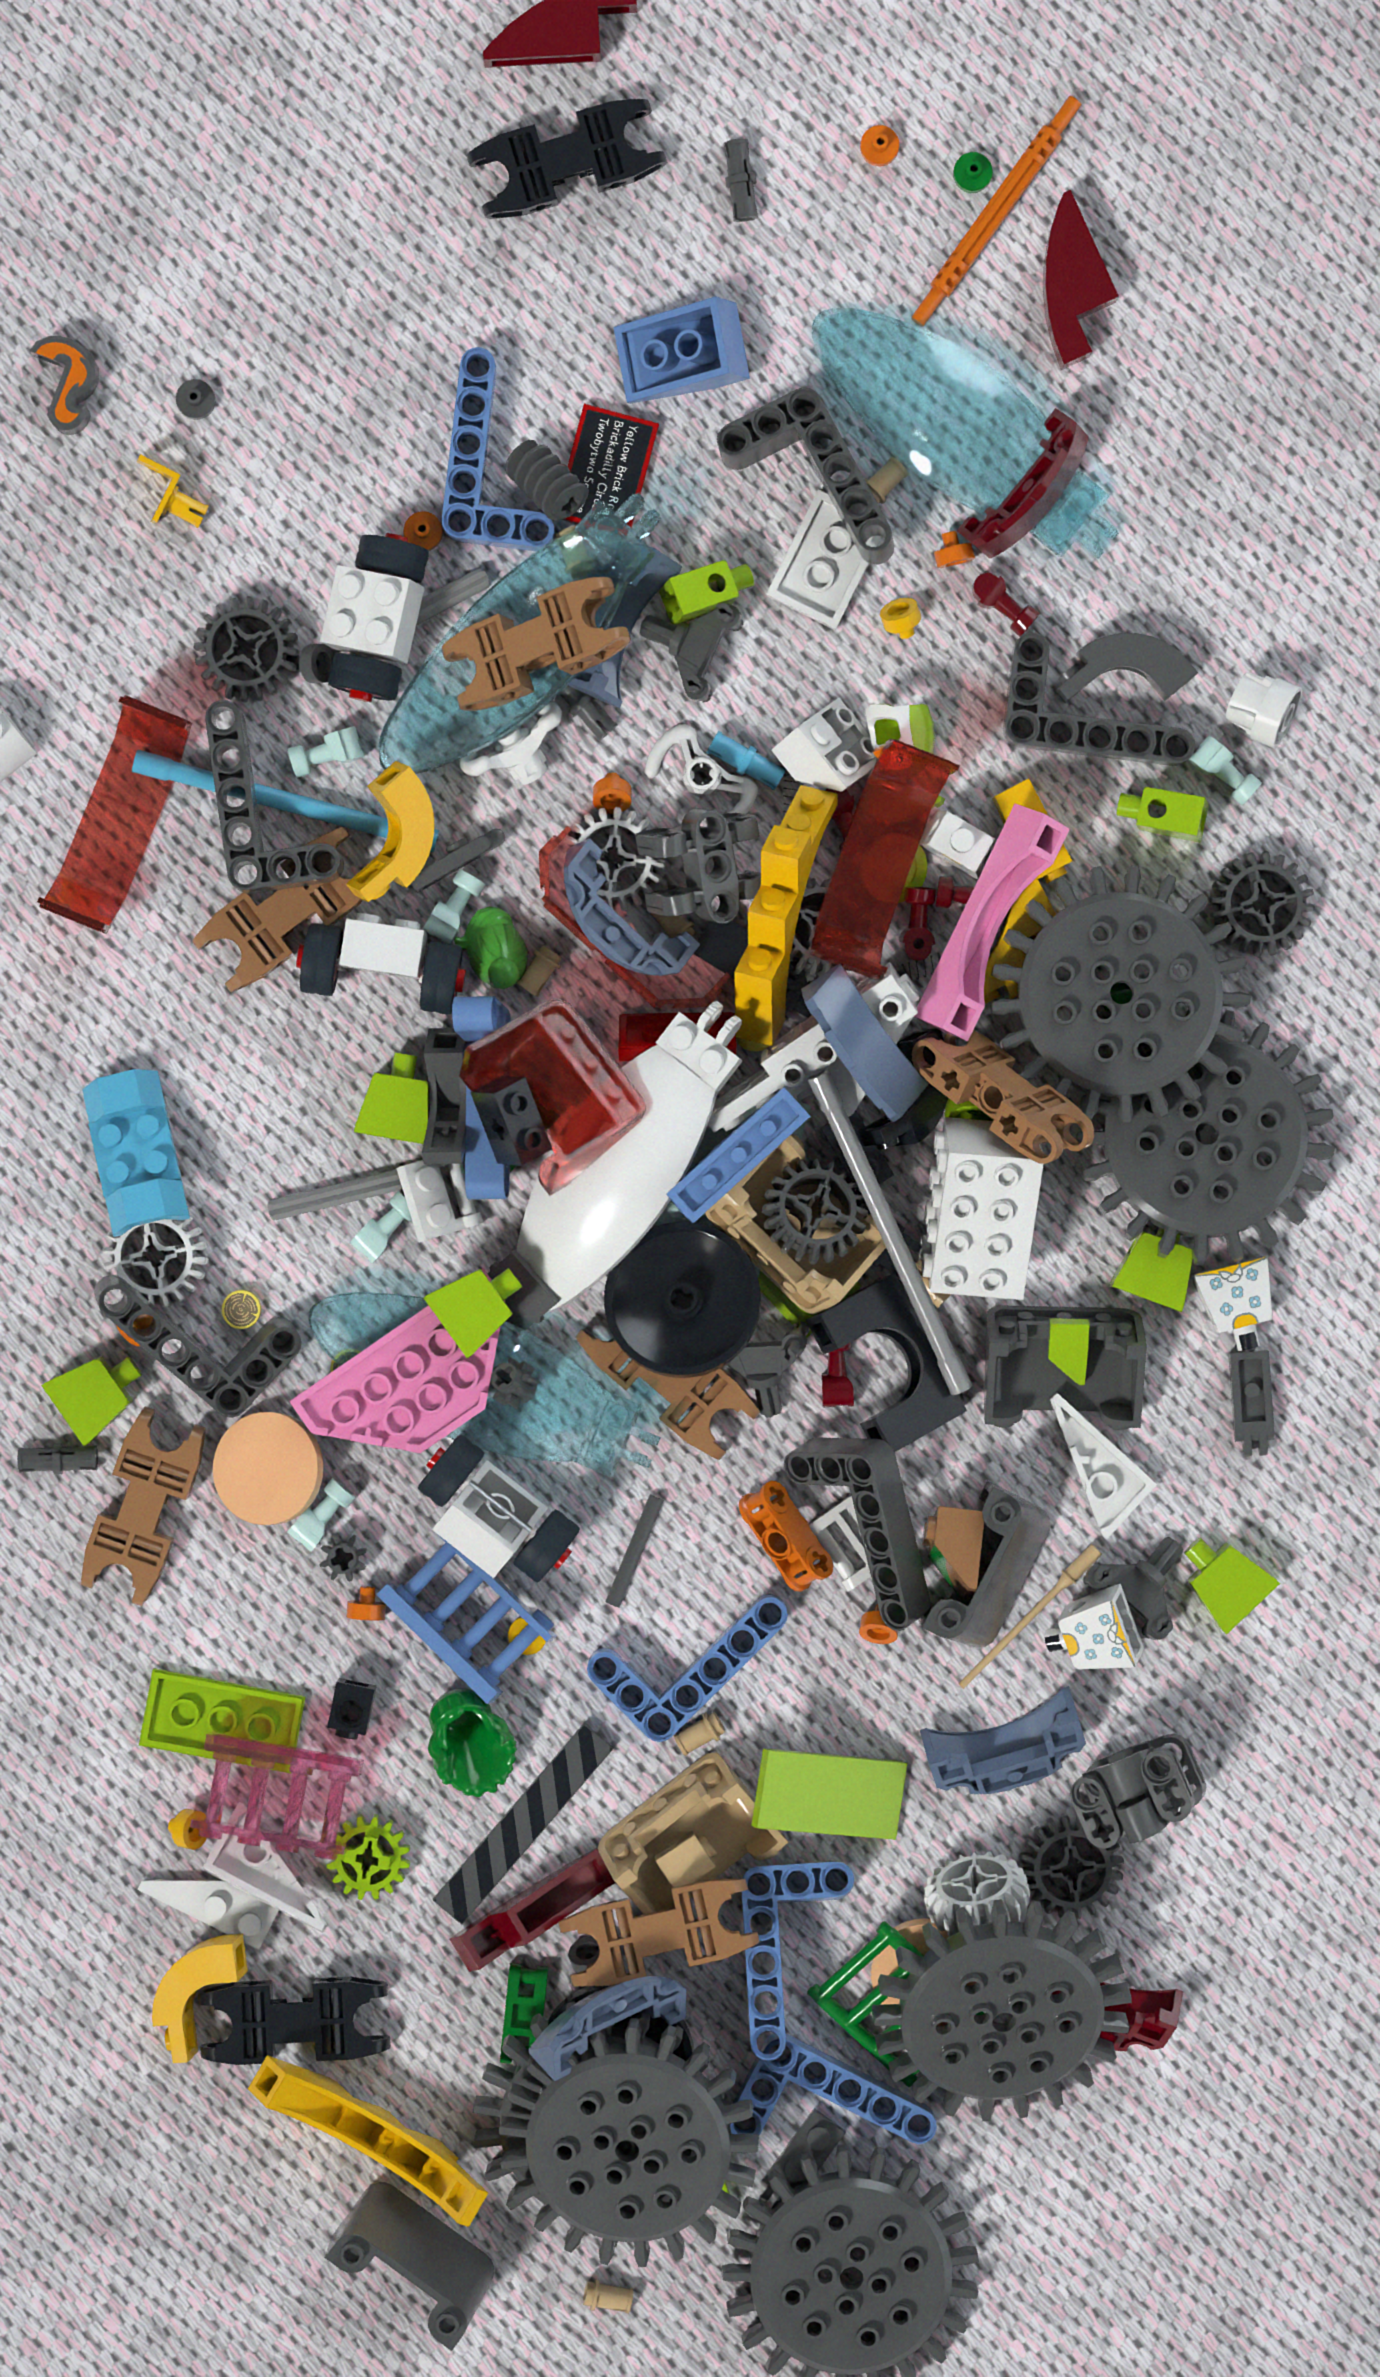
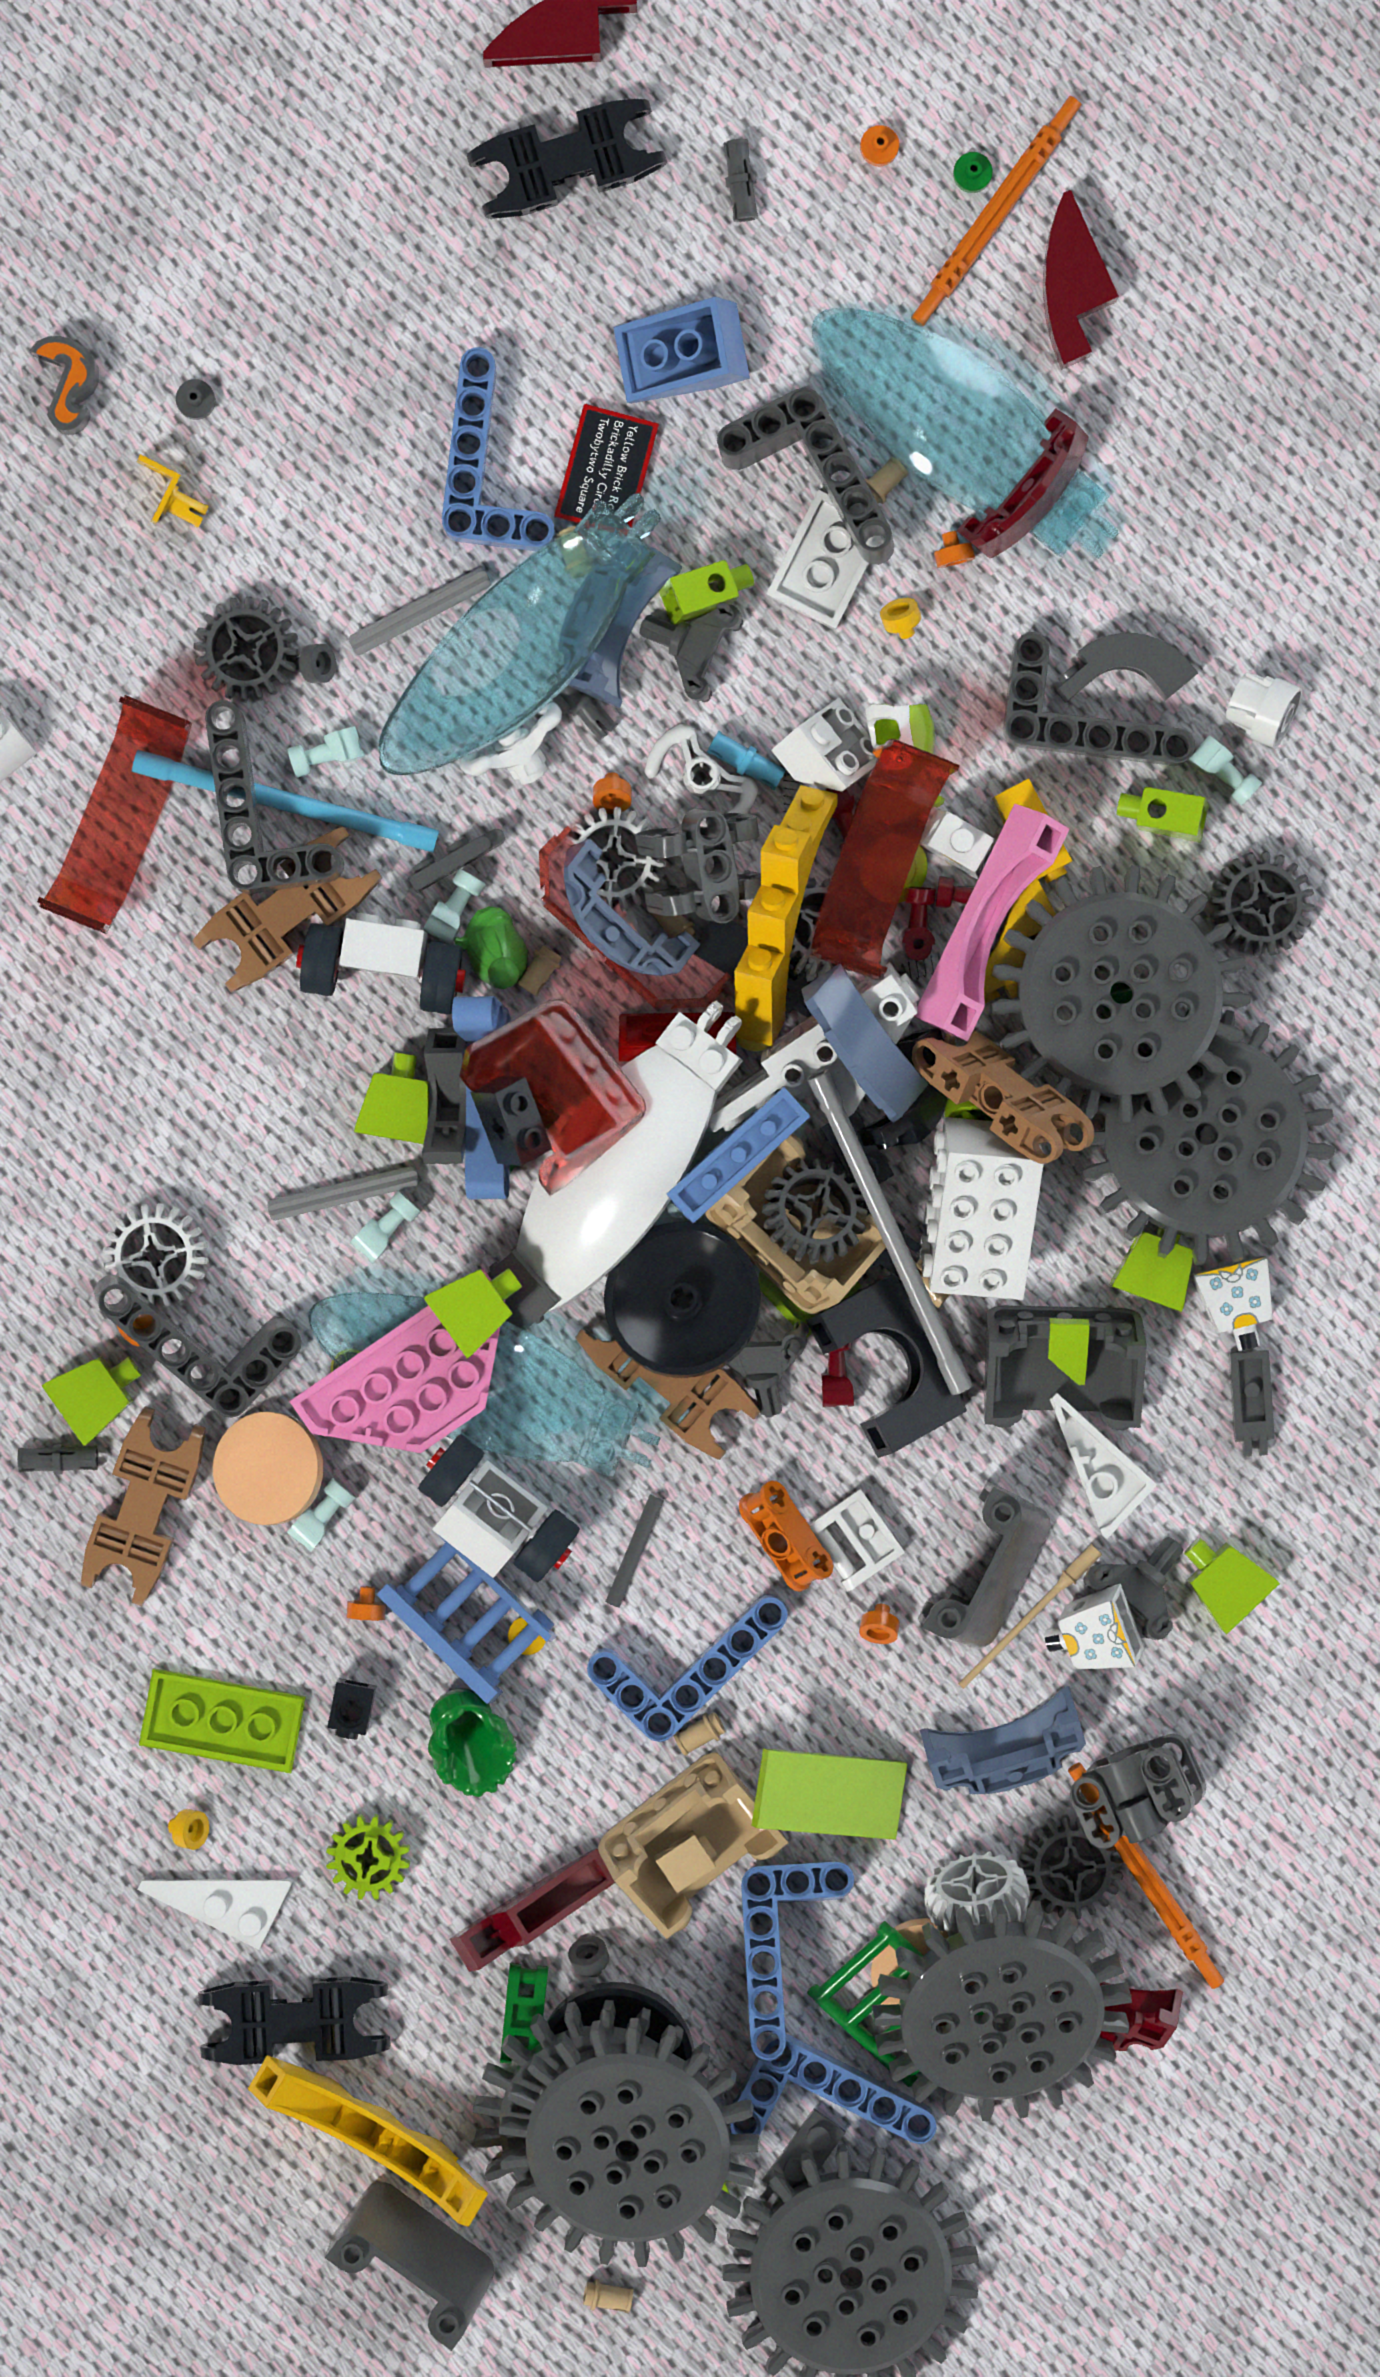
(134, 1149): medium azure piece -> none
(209, 1962): yellow arch -> none
(241, 1309): tile -> none
(261, 1874): white wing -> none
(301, 1764): clear pink fence -> none
(338, 1568): dark grey gear -> none
(374, 615): brick -> none
(408, 837): yellow arch -> none
(429, 1199): white plate -> none
(433, 534): orange tile -> none
(513, 1383): dark grey gear -> none
(523, 1823): tile -> none
(546, 480): dark grey piece -> none
(561, 635): medium nougat piece -> none
(601, 2009): sand blue windscreen -> none
(658, 1932): medium nougat piece -> none
(881, 1513): dark grey beam -> none
(955, 1547): medium nougat slope -> none
(992, 593): dark red leg -> none
(1156, 1891): none -> orange axle

